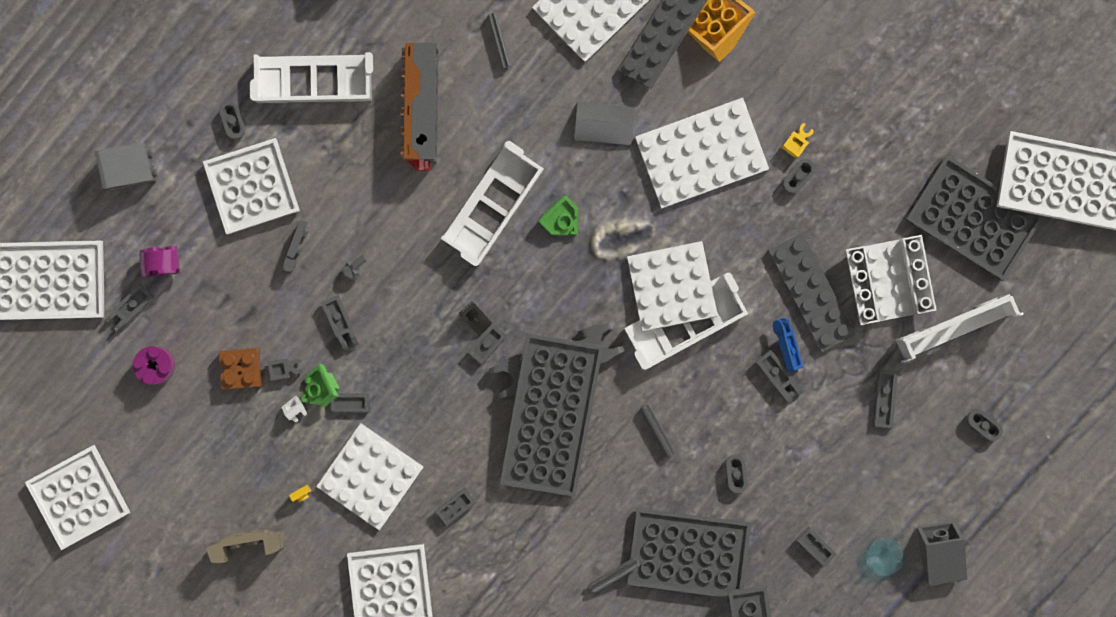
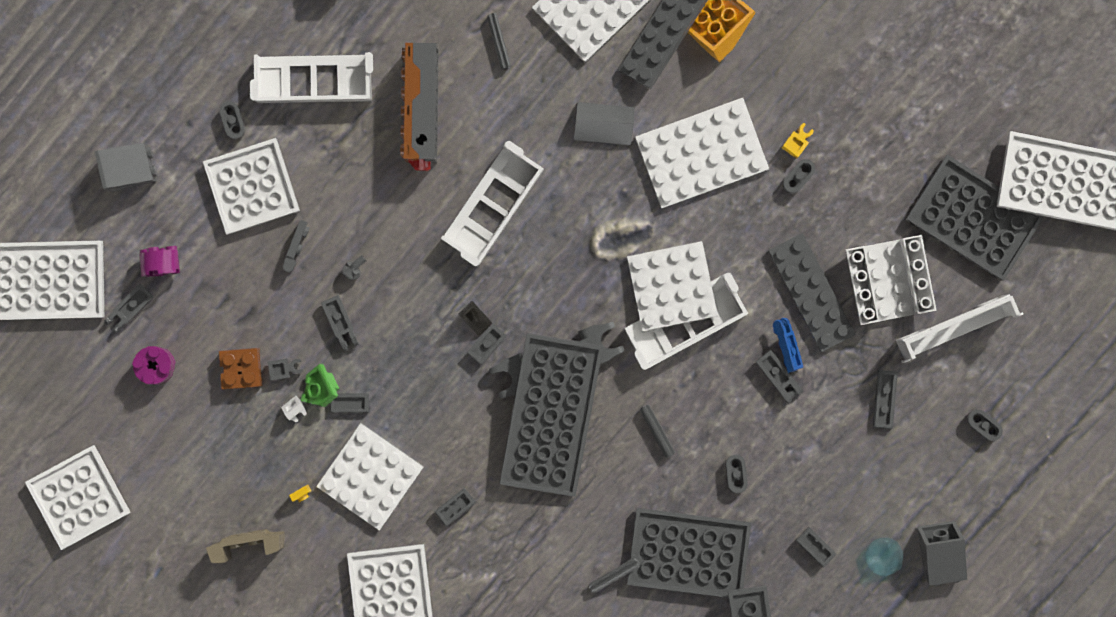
(561, 218): bright green plate -> none

